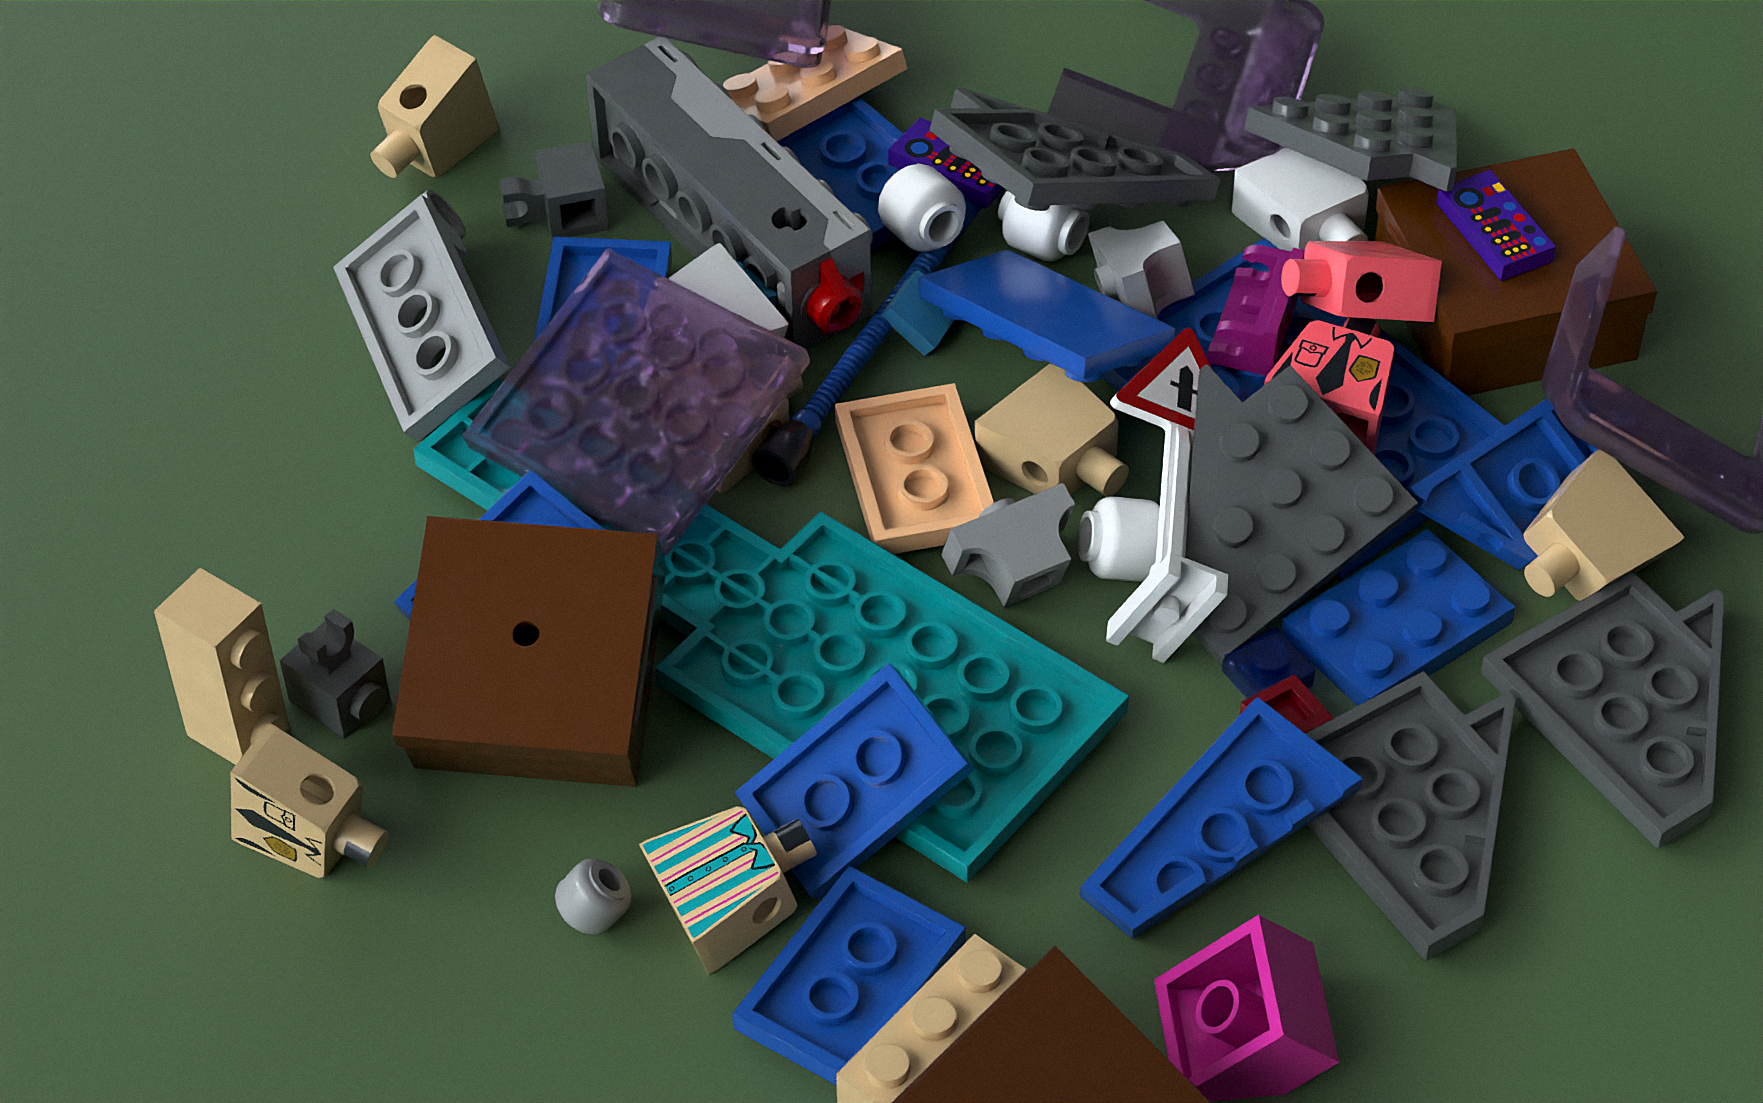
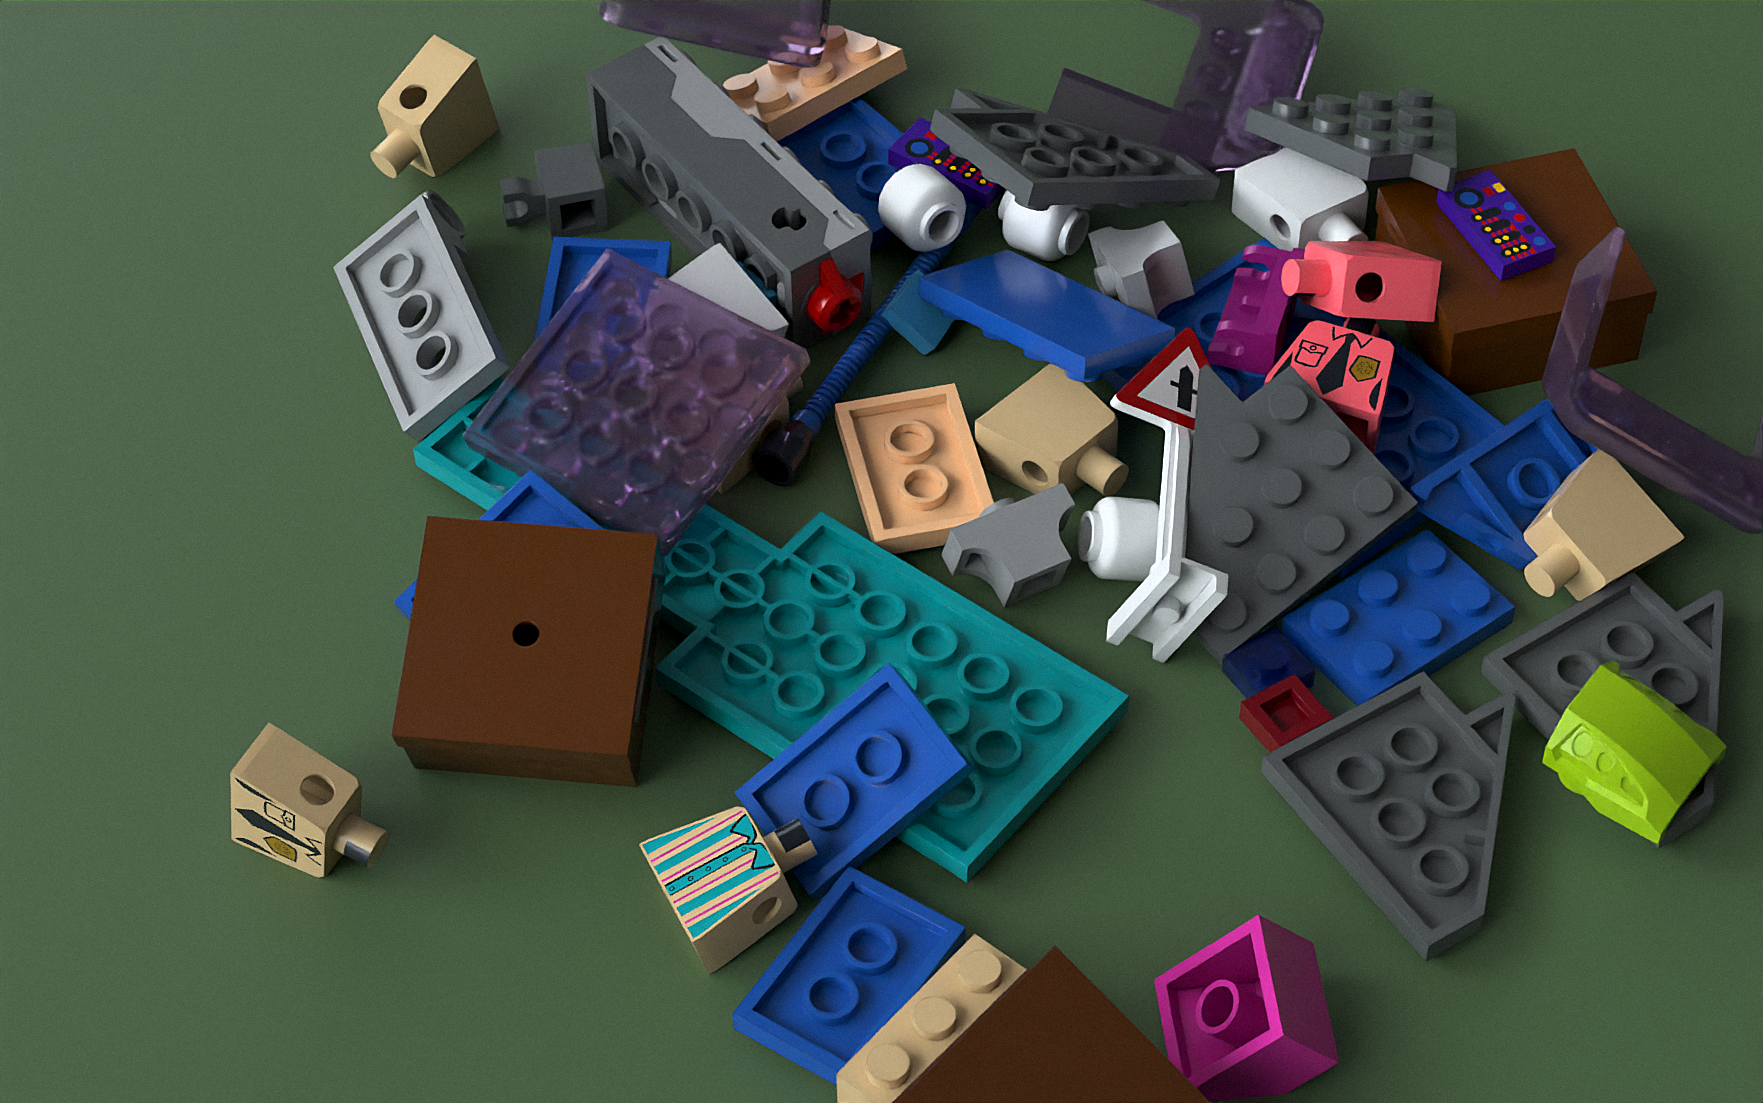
(220, 664): tan brick -> none
(335, 676): dark grey brick -> none
(593, 896): light grey piece -> none
(1224, 812): blue wing -> none
(1630, 751): none -> lime slope

